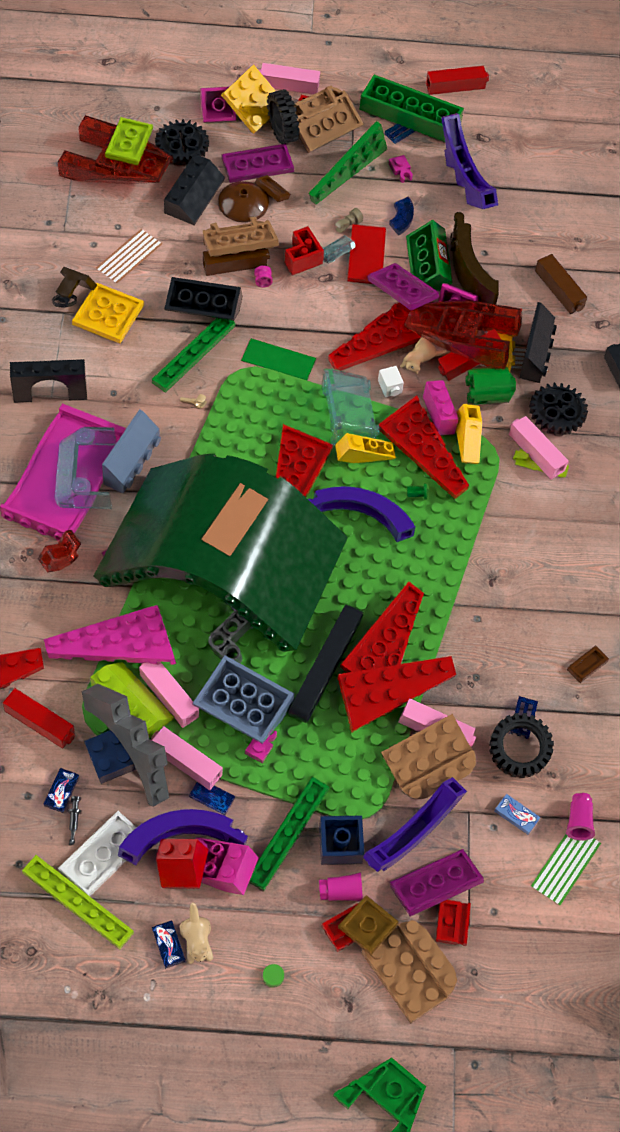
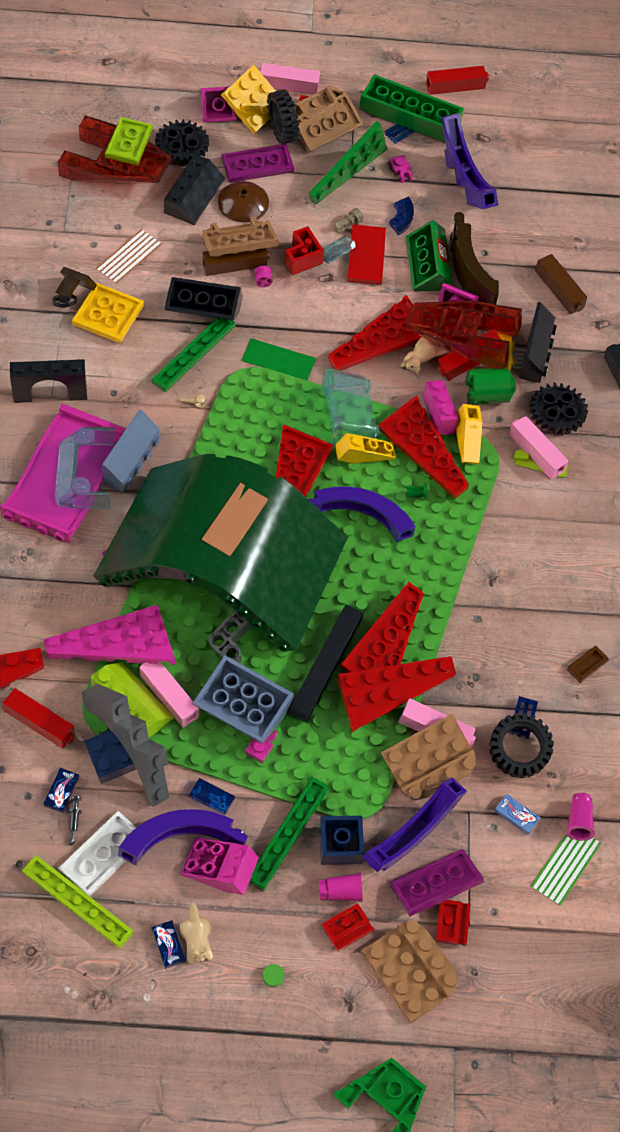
(60, 555): clear red brick -> none
(181, 863): red slope -> none
(188, 758): bright pink brick -> none
(272, 188): reddish brown tile -> none
(368, 925): pearl gold tile -> none
(390, 381): white brick -> none
(403, 286): magenta tile -> none

